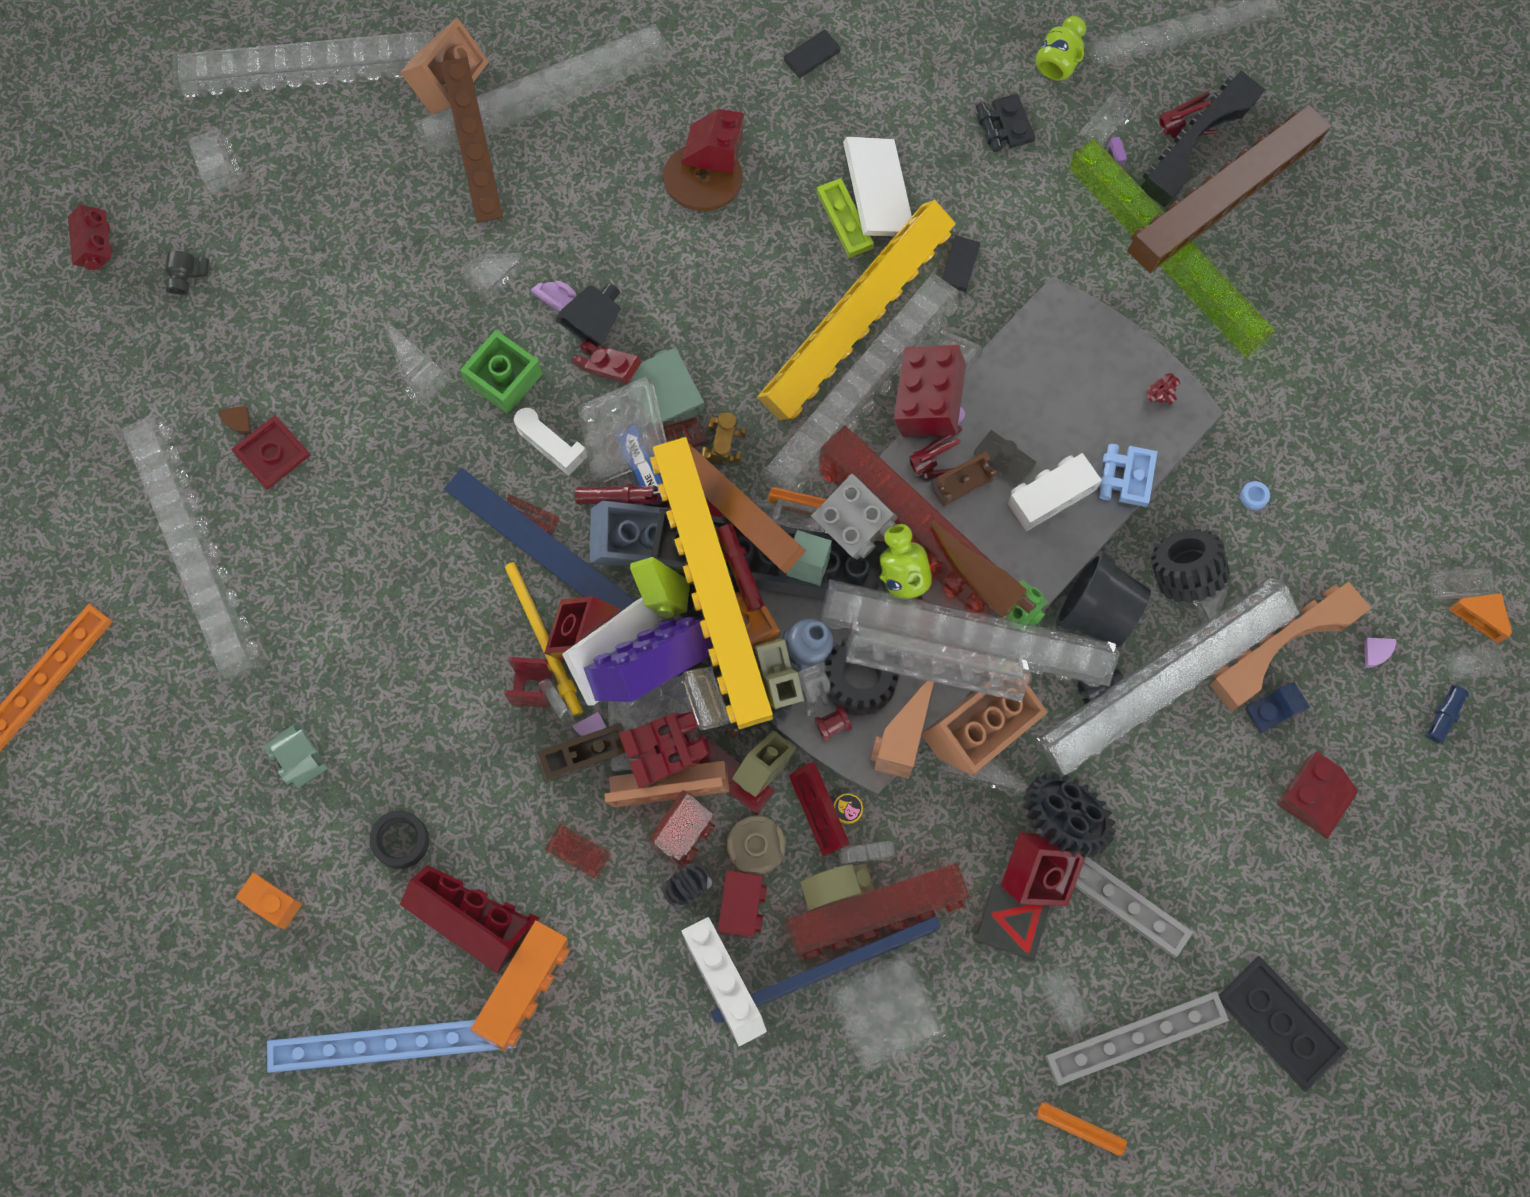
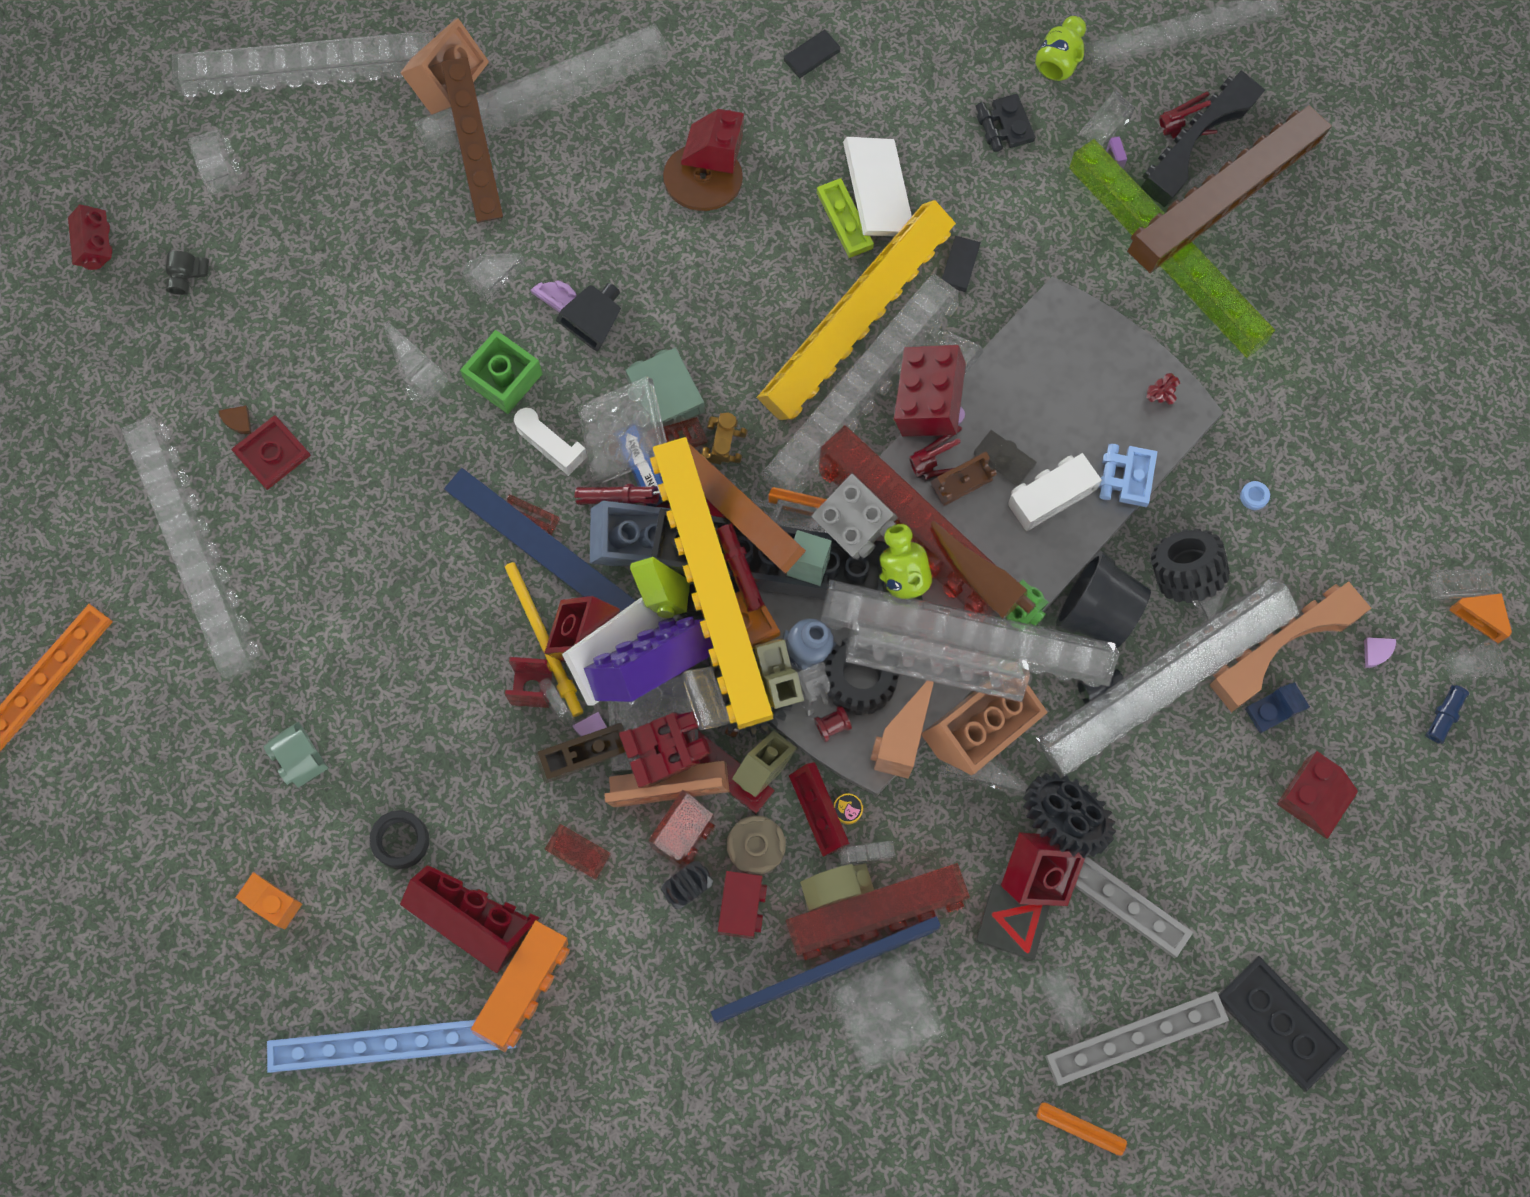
(607, 363): dark red hinge -> none
(724, 981): white brick -> none

